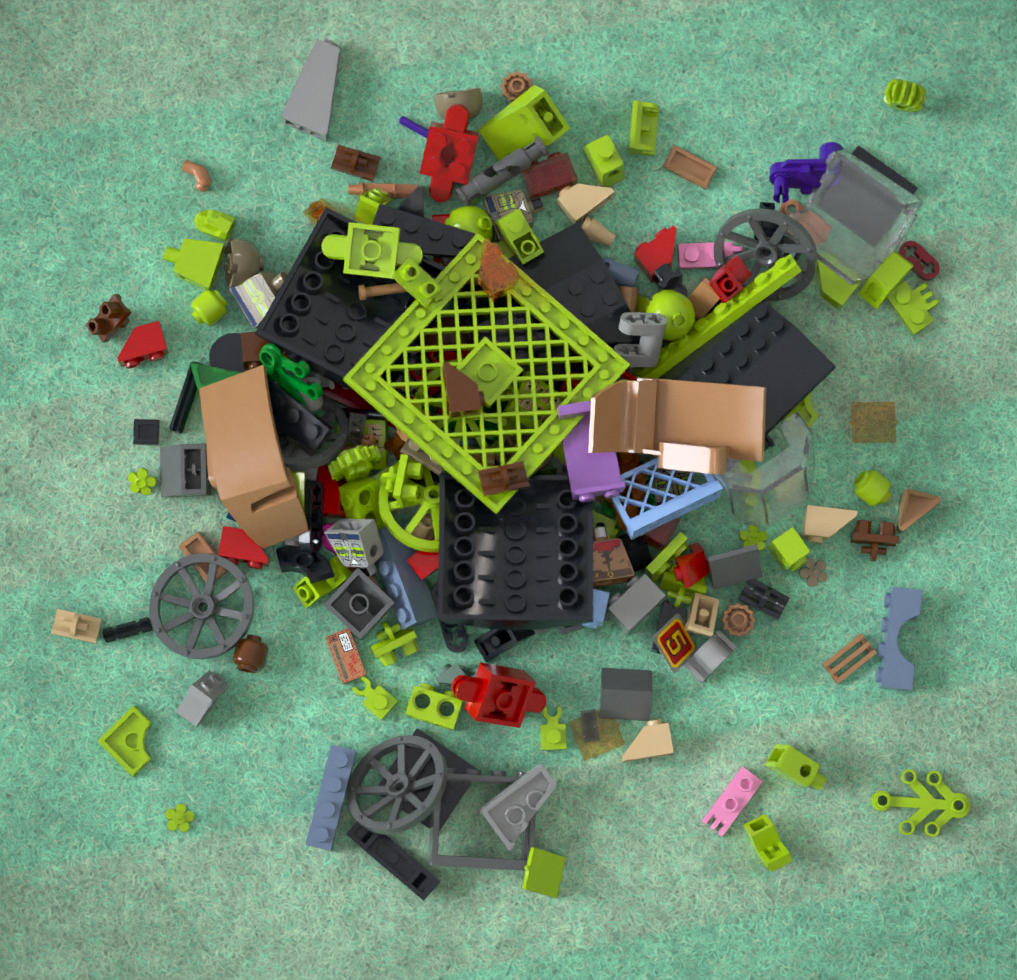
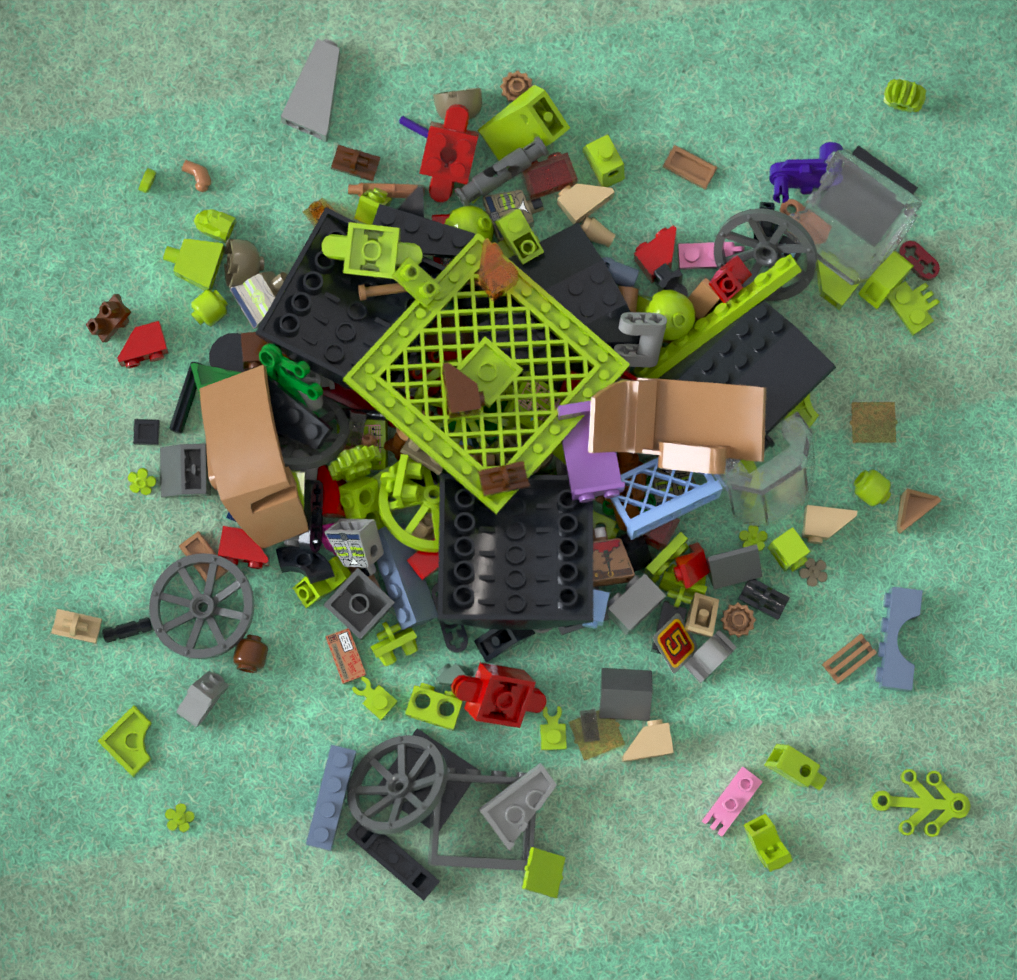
(147, 180): none -> lime tile
(643, 128): lime hinge -> none
(885, 538): reddish brown hips -> none

